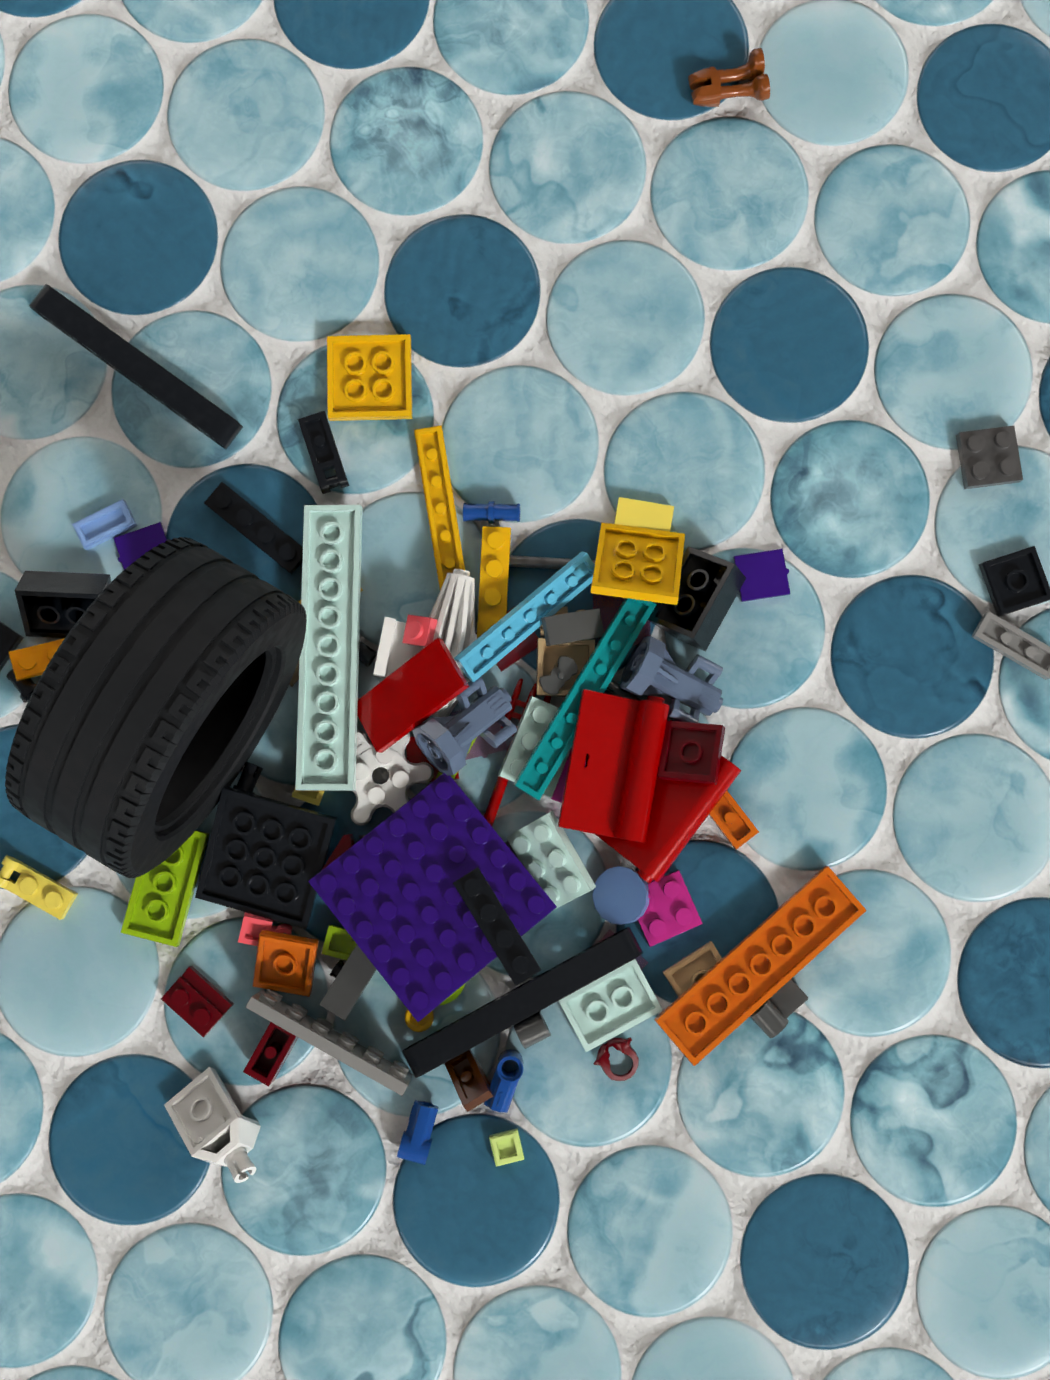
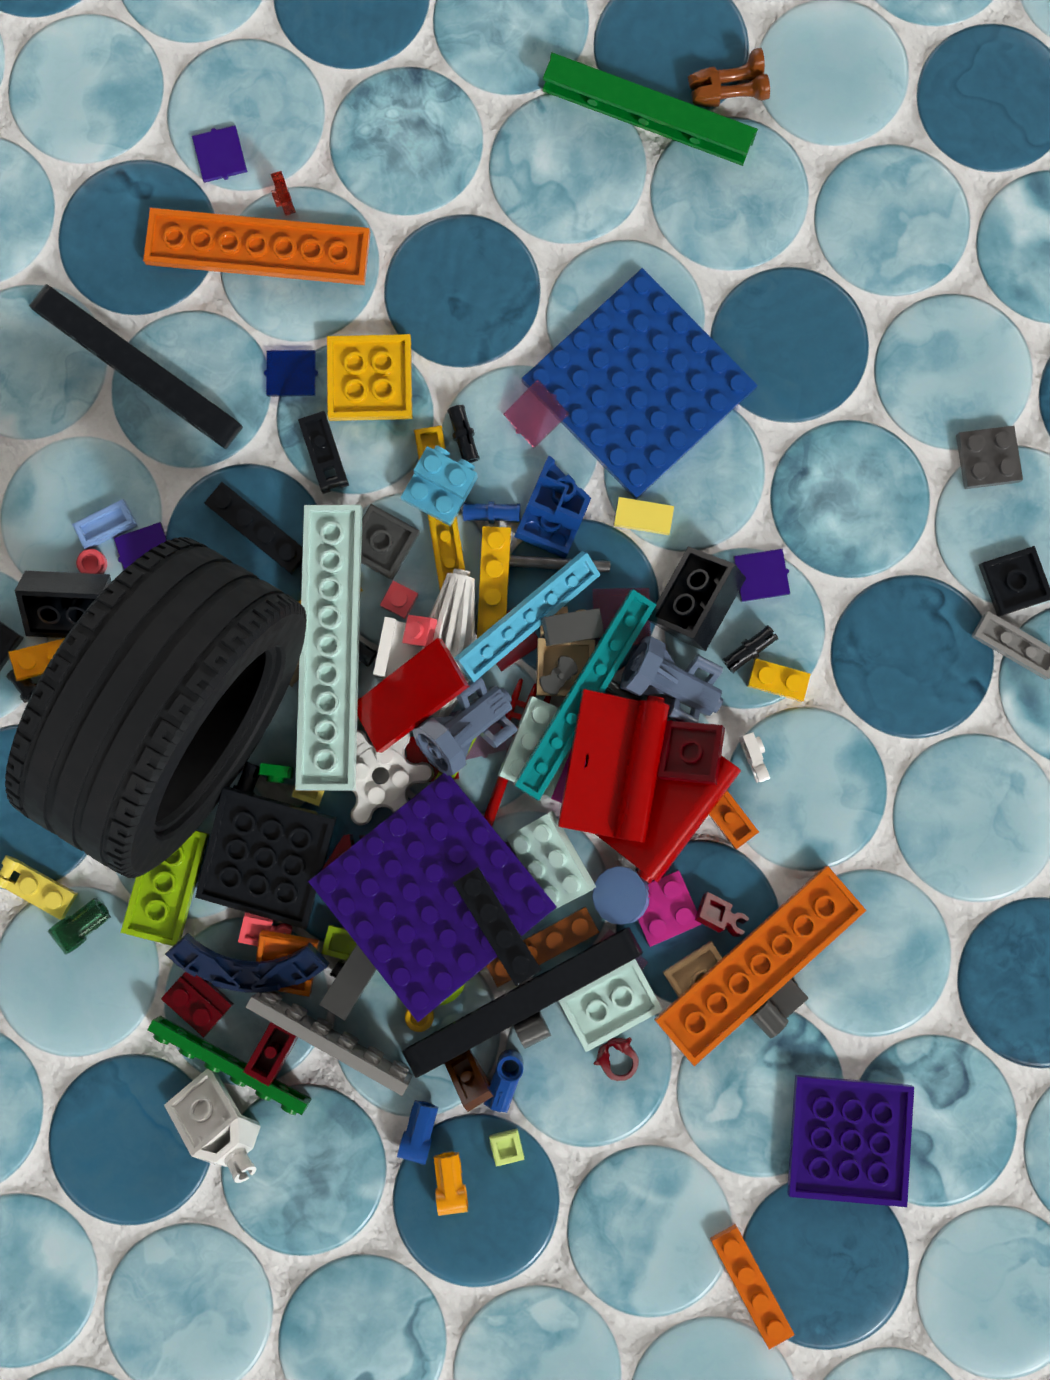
(74, 929): none -> clear green piece
(91, 562): none -> coral tile
(219, 154): none -> dark purple piece
(220, 1060): none -> green plate
(246, 975): none -> dark blue tile
(257, 246): none -> orange plate
(276, 773): none -> green plate
(281, 193): none -> clear red plate
(291, 373): none -> clear blue piece
(385, 541): none -> dark grey tile
(399, 599): none -> coral plate
(440, 484): none -> medium azure plate
(450, 1190): none -> light orange piece
(463, 433): none -> black pin
(536, 413): none -> clear pink piece
(551, 941): none -> dark orange plate
(553, 511): none -> blue slope
(638, 563): yellow plate -> none
(641, 383): none -> blue plate
(648, 109): none -> green tile
(717, 915): none -> plate
(750, 649): none -> black pin
(752, 1286): none -> orange plate
(753, 752): none -> white plate
(778, 680): none -> yellow plate
(850, 1141): none -> dark purple plate

